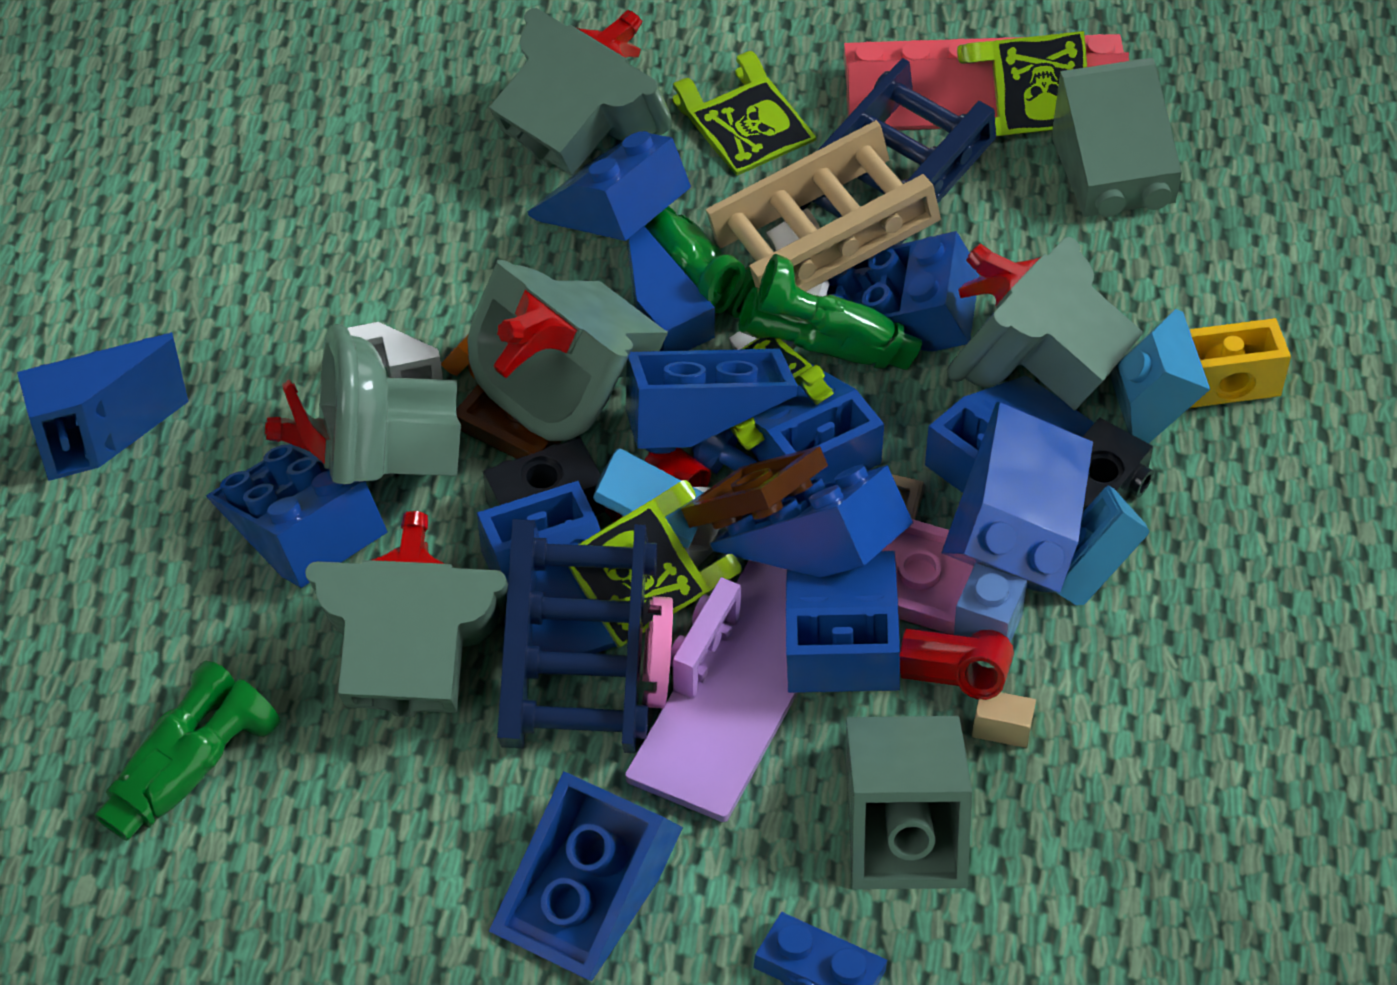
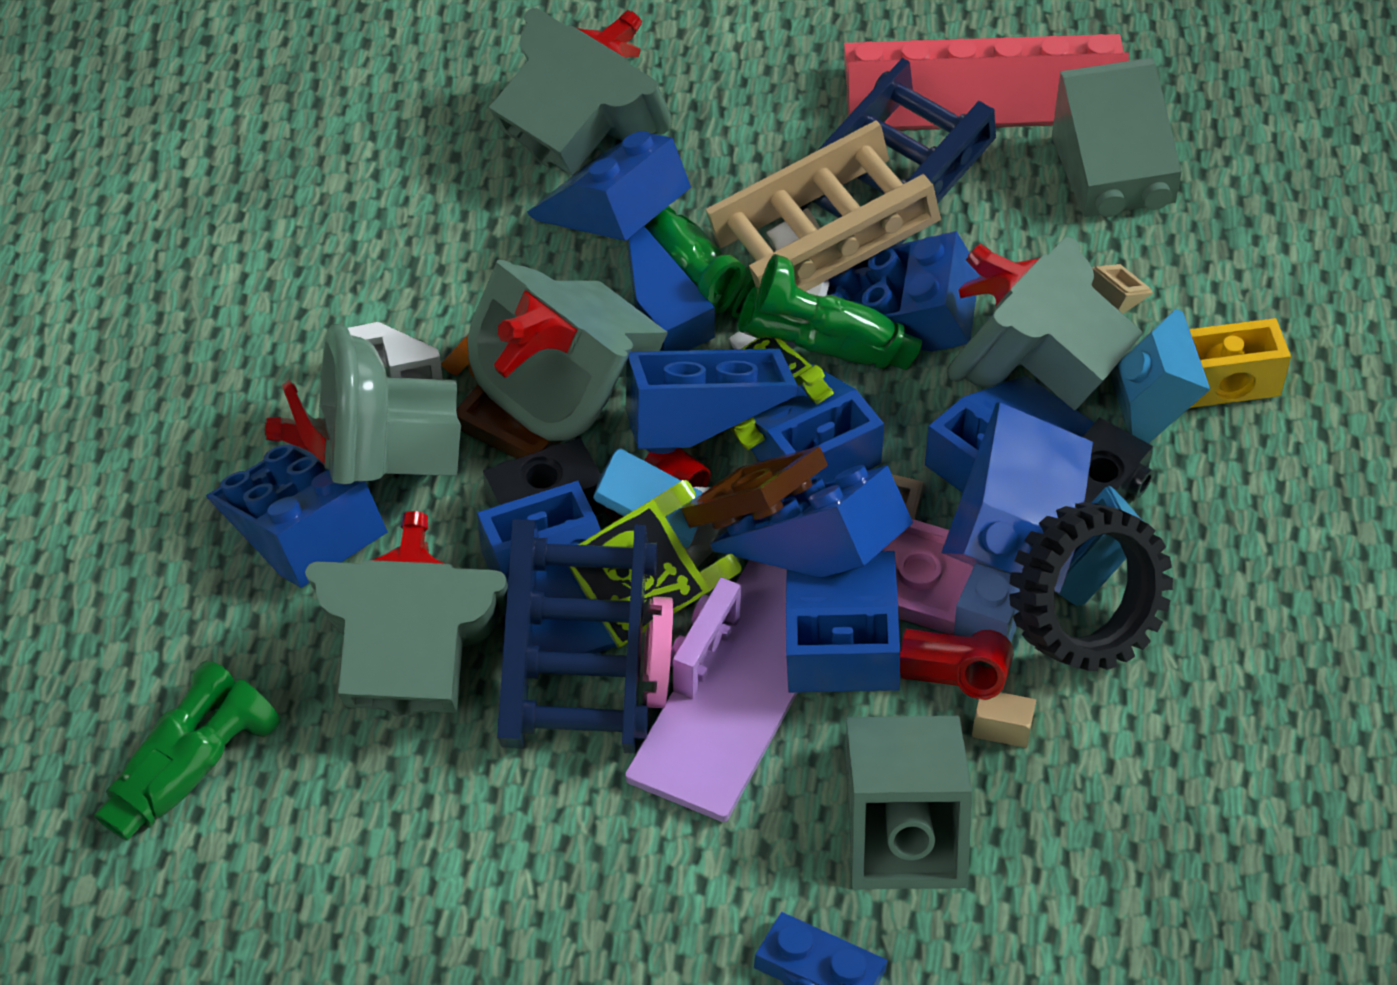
(101, 402): blue slope -> none
(584, 876): blue slope -> none
(721, 451): blue plate -> none
(748, 122): flag -> none
(1027, 76): flag -> none
(1119, 286): none -> tan slope
(1139, 601): none -> black tyre

